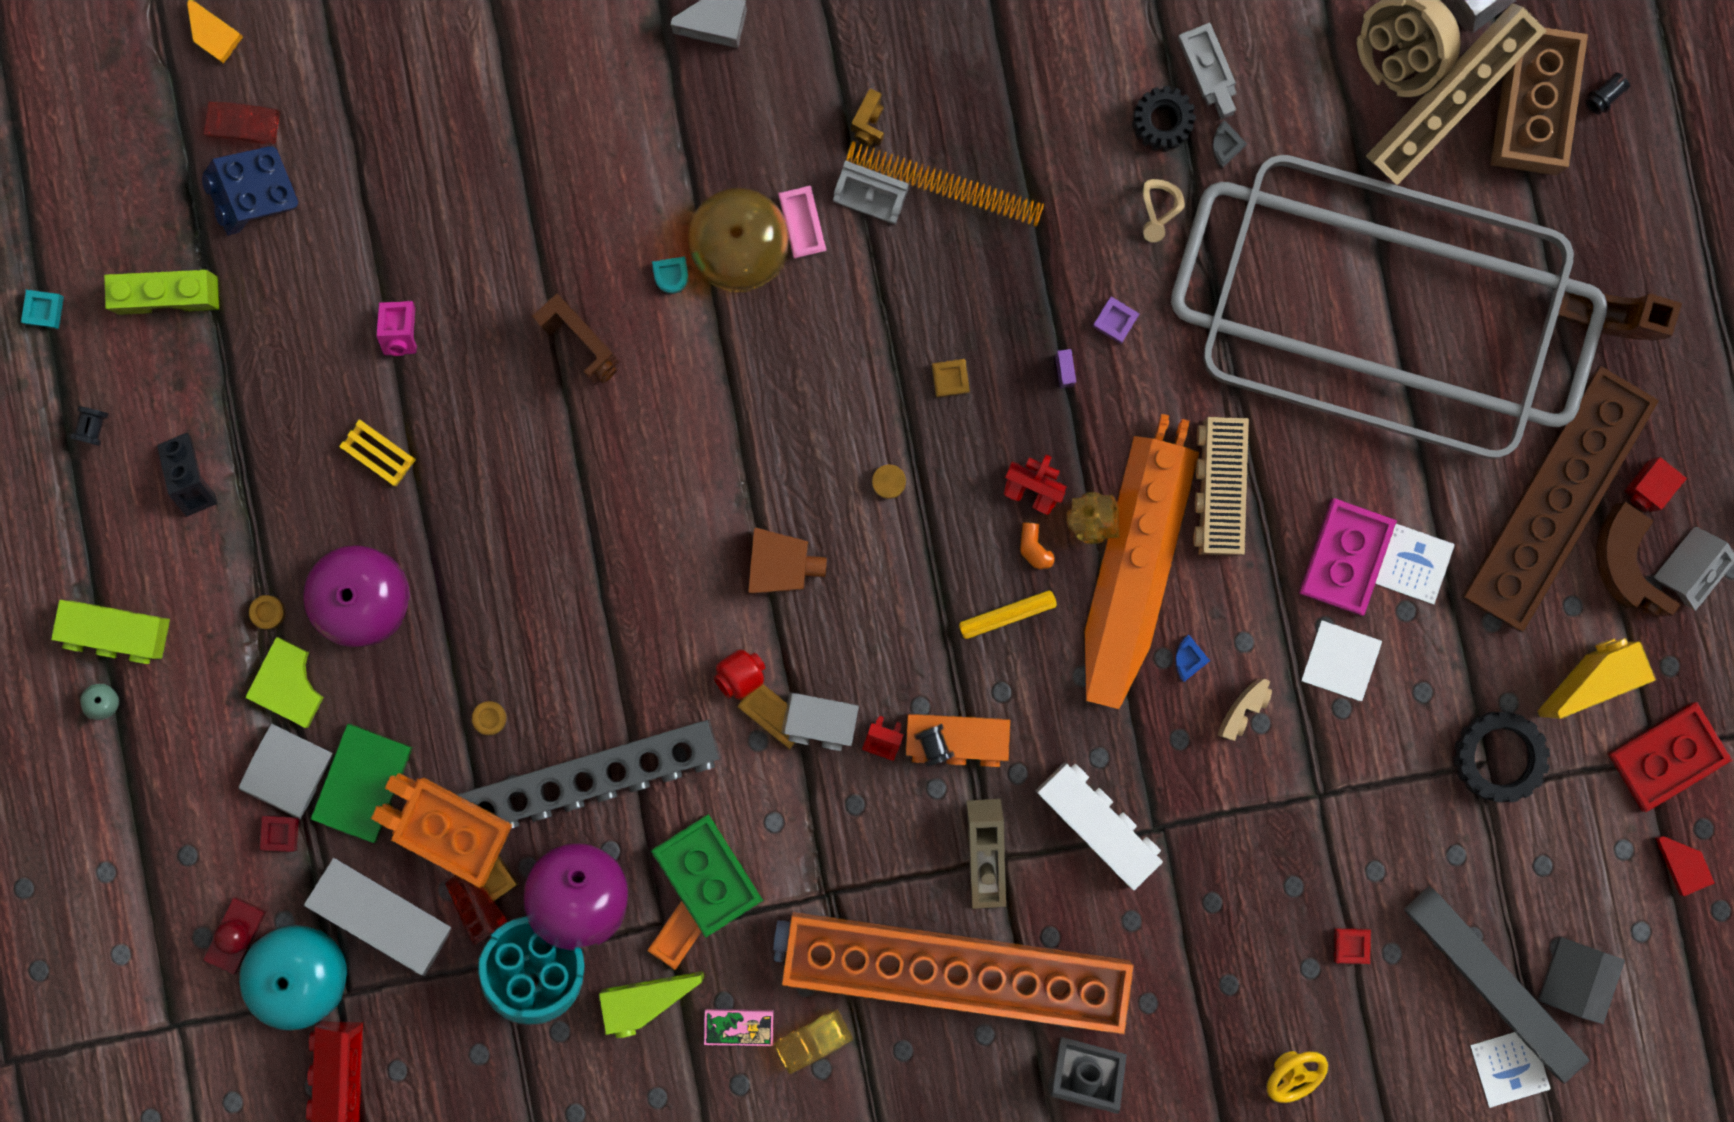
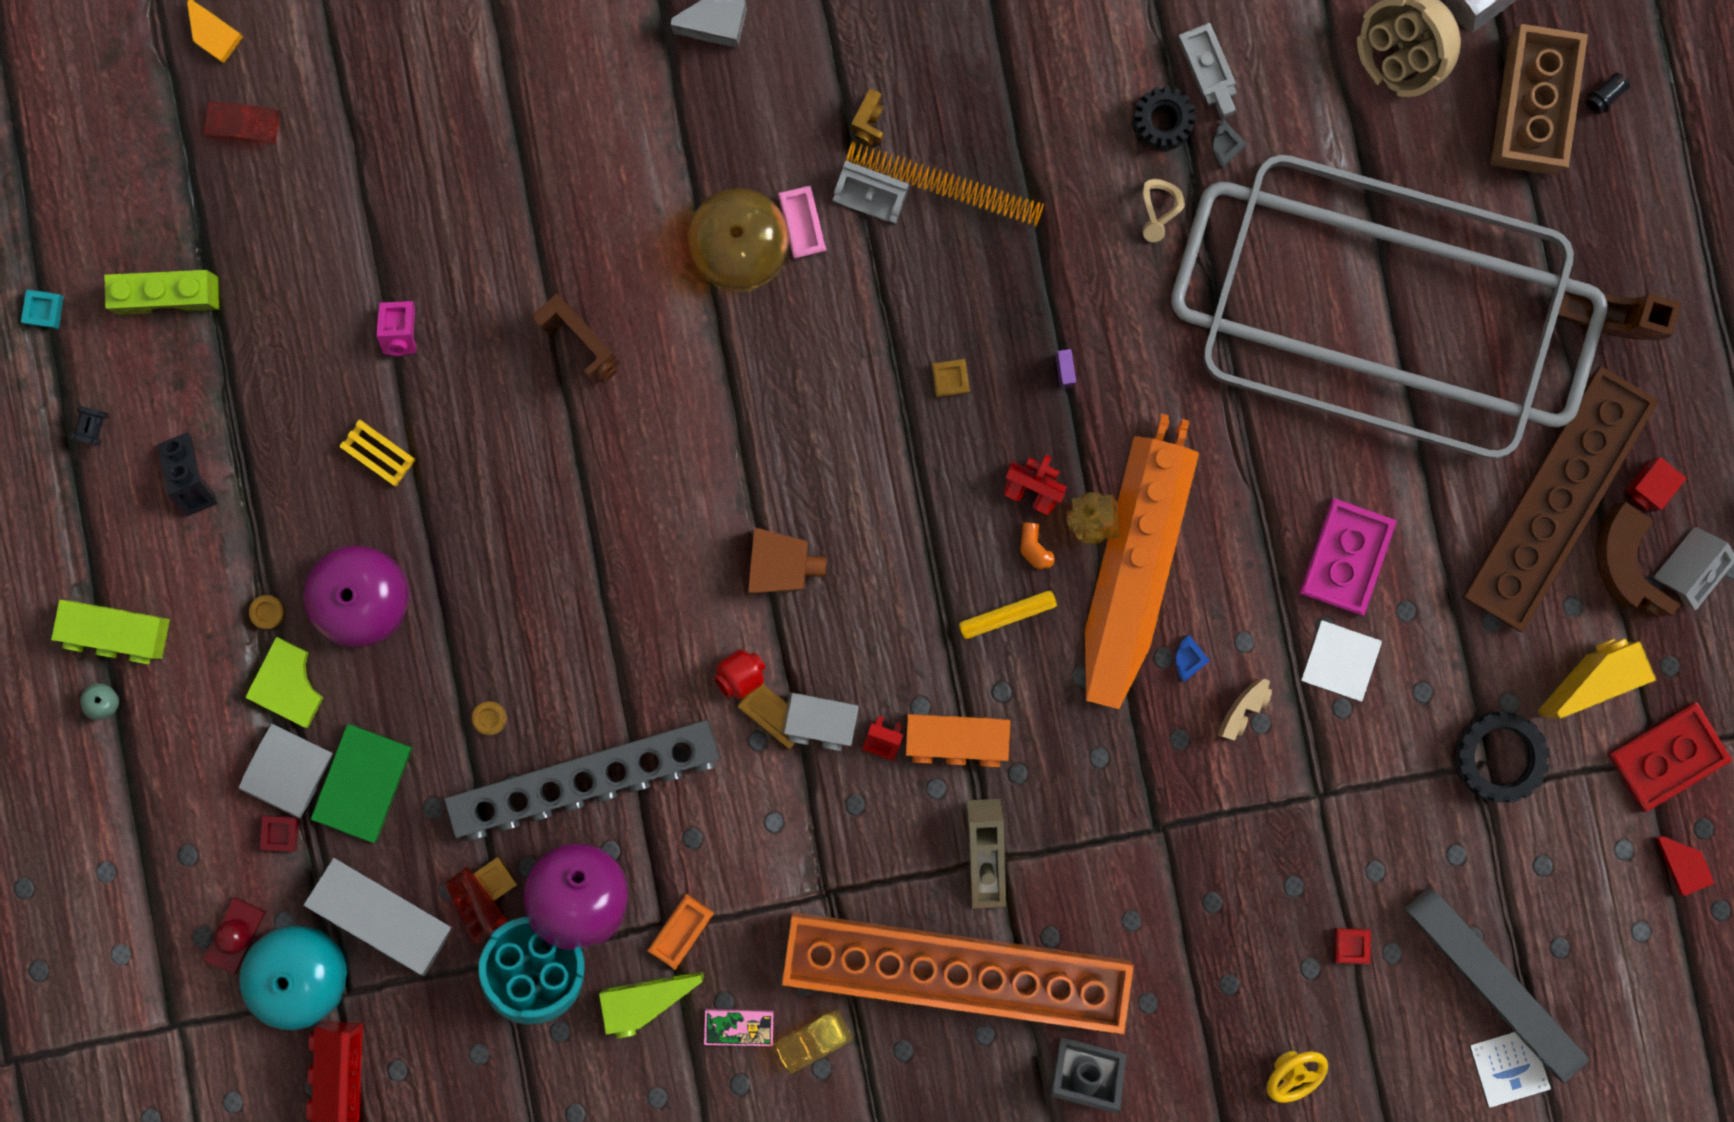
(248, 187): dark blue bracket -> none
(444, 828): orange tile -> none
(671, 274): teal tile -> none
(706, 875): green tile -> none
(781, 940): sand blue piece -> none
(889, 481): pearl gold tile -> none
(934, 745): black bush -> none
(1099, 825): white brick -> none
(1115, 320): medium lavender tile -> none
(1222, 486): tan brick -> none
(1415, 564): white sticker -> none
(1456, 93): tan brick -> none
(1581, 980): dark grey slope -> none

